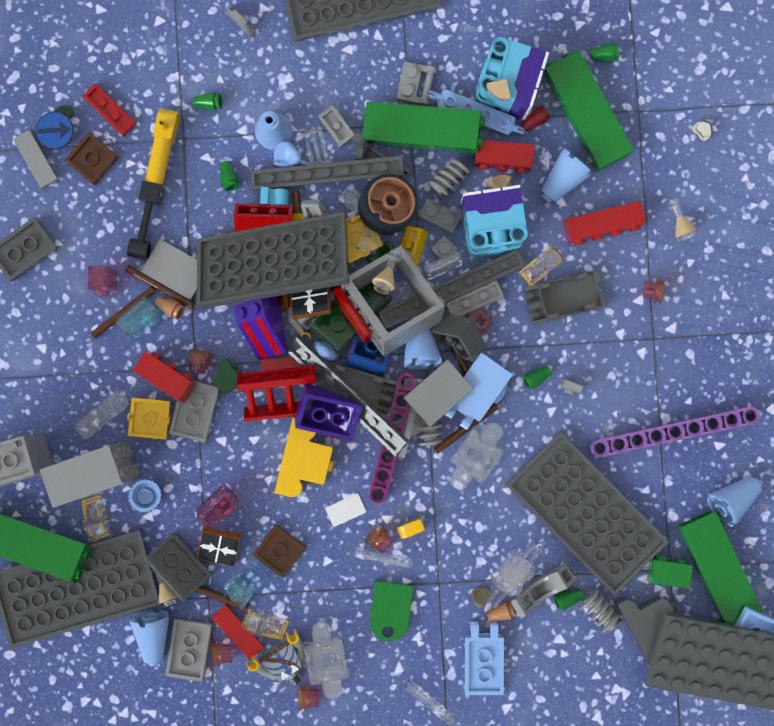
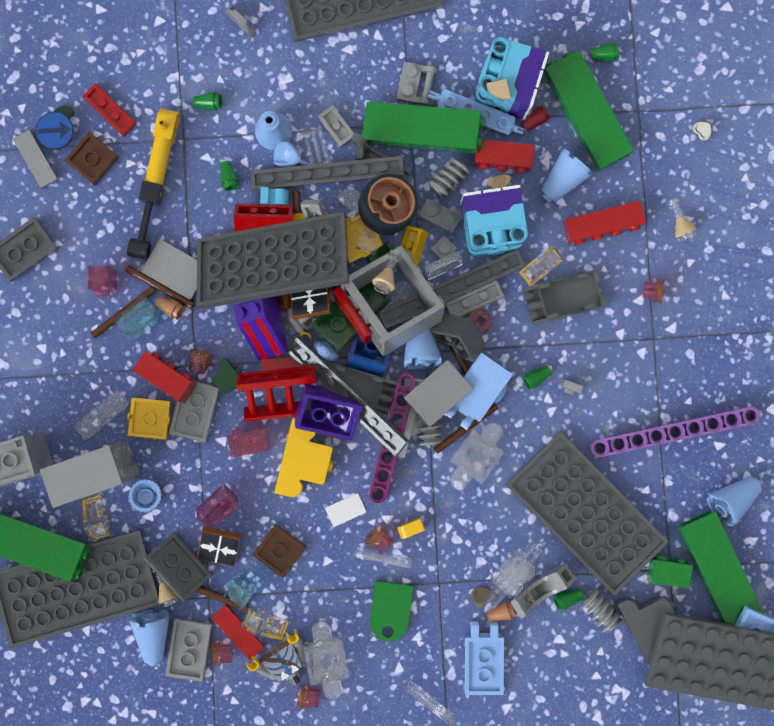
(248, 442): none -> clear pink brick

